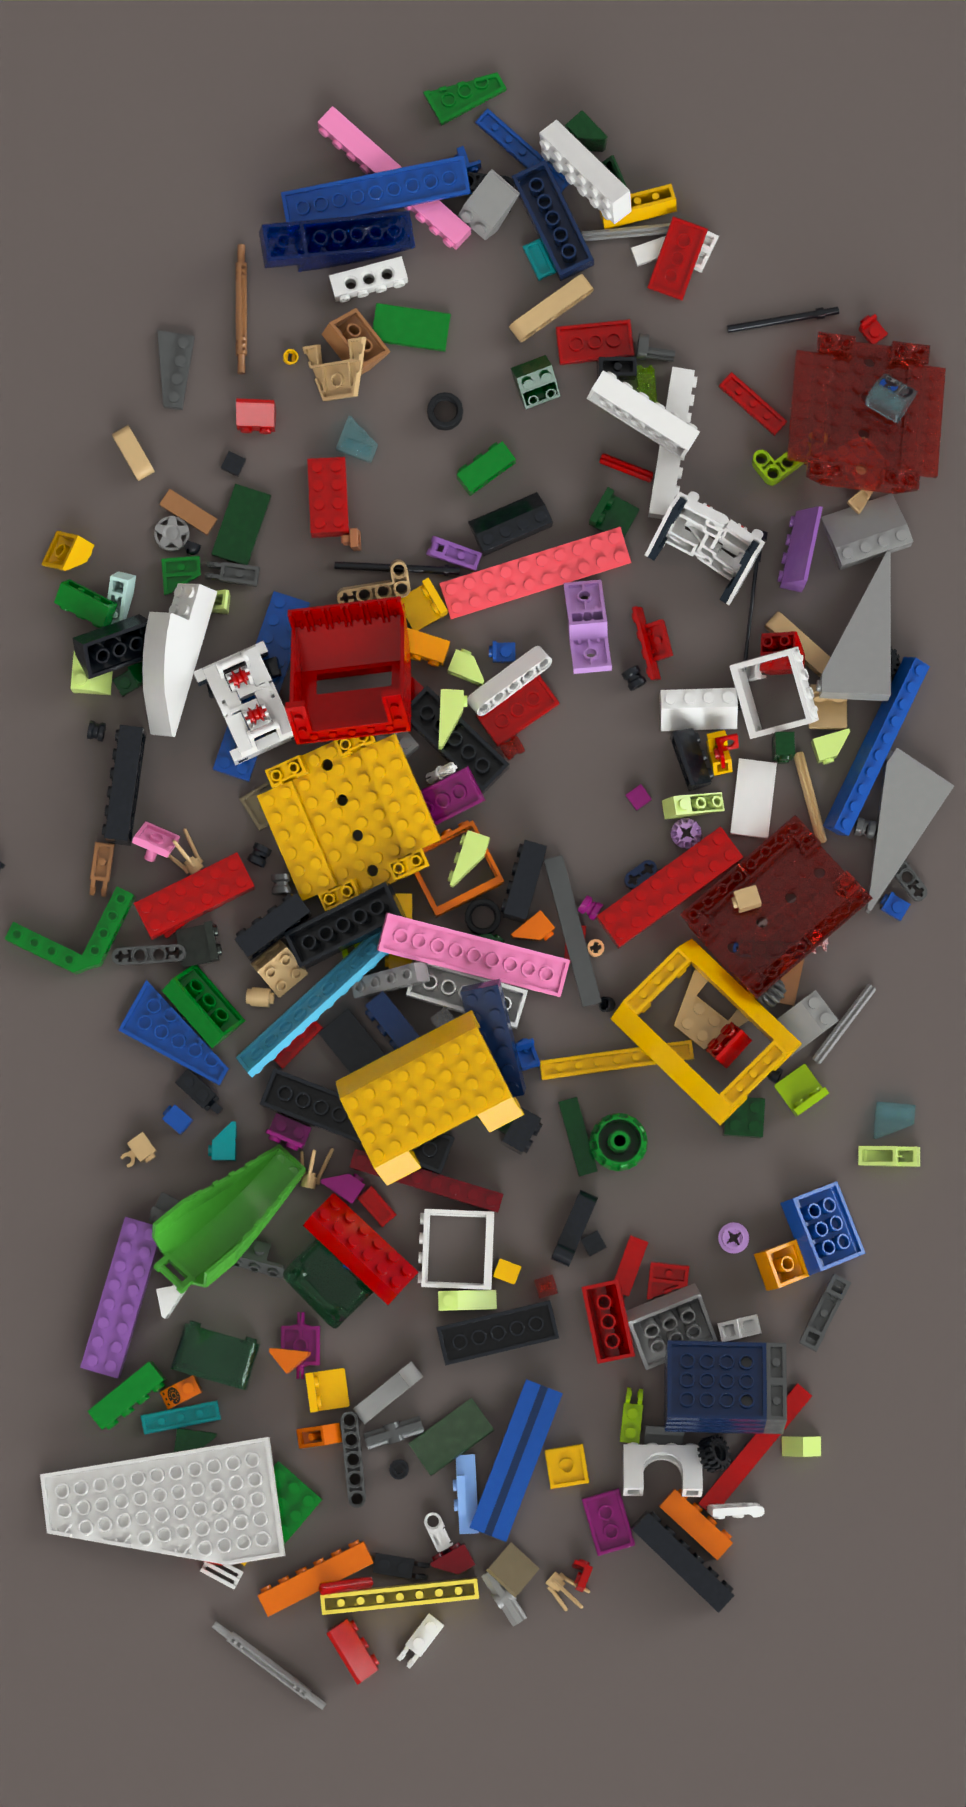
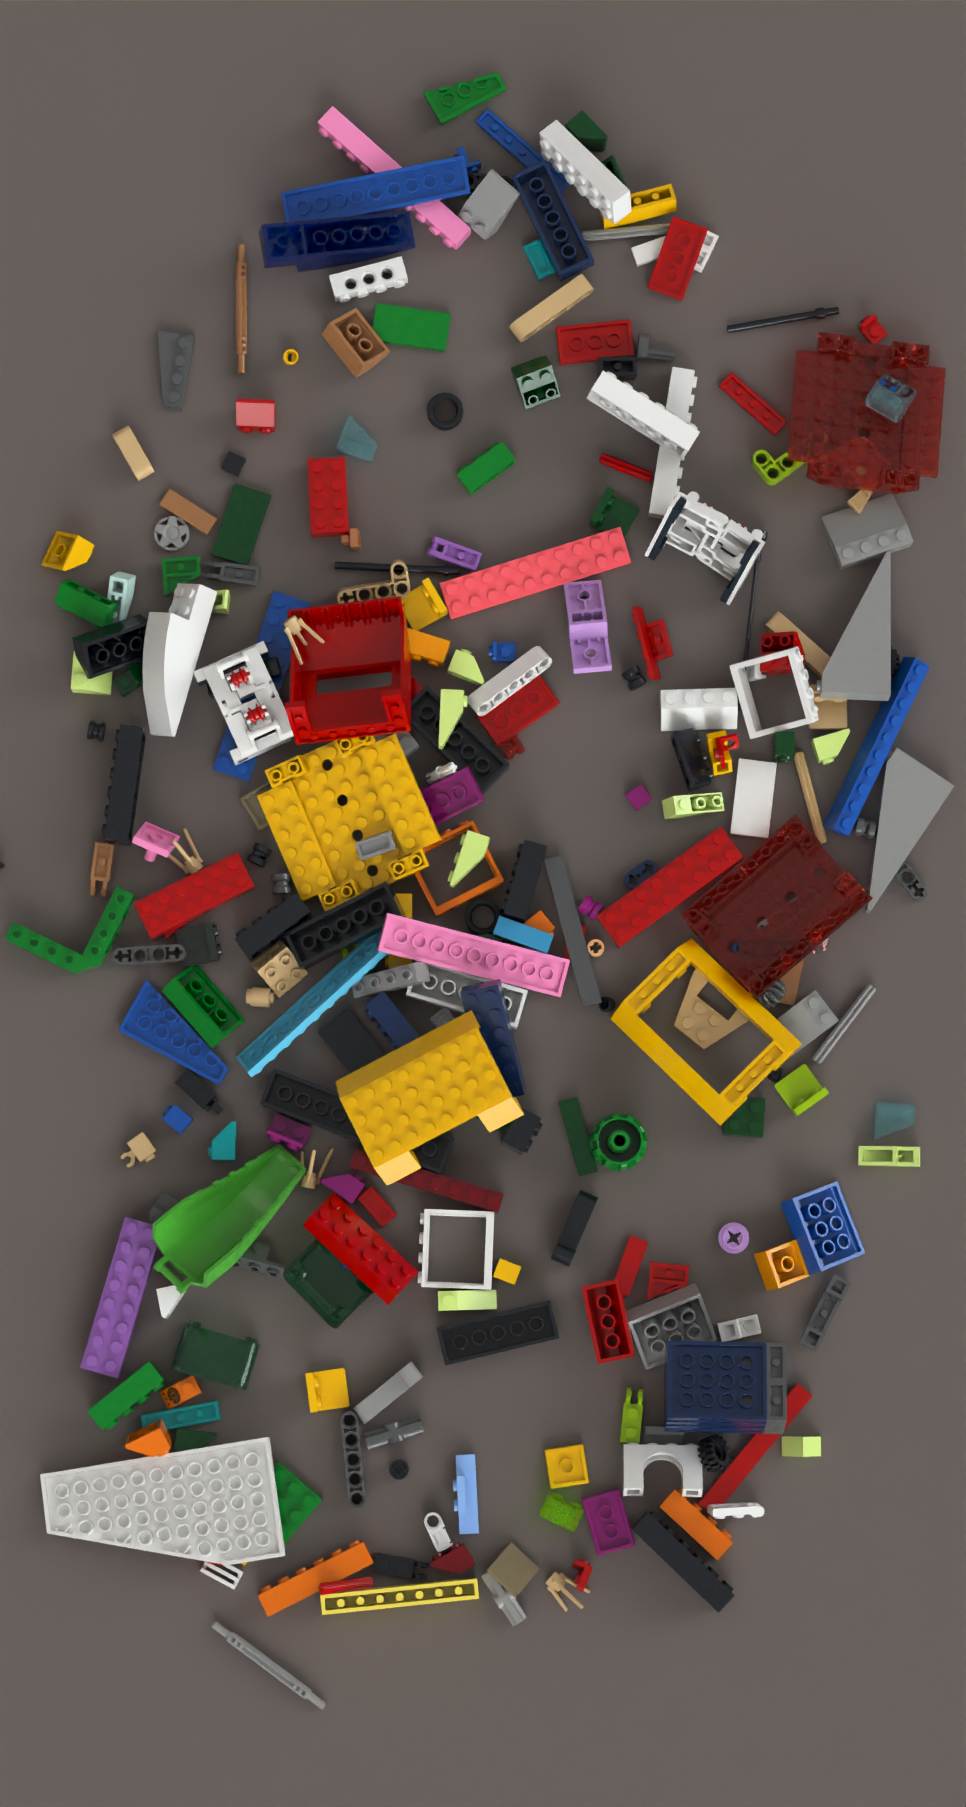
(150, 1440): none -> orange slope
(192, 548): black hinge -> none
(288, 1358): orange slope -> none
(289, 1053): red tile -> none
(293, 626): none -> tan plant
(302, 1338): magenta plate -> none
(319, 1435): orange slope -> none
(338, 378): tan wing -> none
(353, 1650): red slope -> none
(375, 845): none -> light grey tile
(421, 1638): white hinge -> none
(451, 1437): dark green tile -> none
(510, 524): black slope -> none
(516, 1460): blue slope -> none
(523, 934): none -> dark azure tile
(527, 1054): blue bracket -> none
(545, 1286): clear red tile -> none
(560, 1512): none -> clear neon green brick
(593, 1243): black tile -> none
(606, 1061): yellow tile -> none
(646, 382): clear neon green hinge -> none
(686, 842): lavender gear -> none
(728, 1044): red slope -> none
(746, 899): tan brick -> none
(800, 549): medium lavender slope -> none
(894, 906): blue bracket -> none

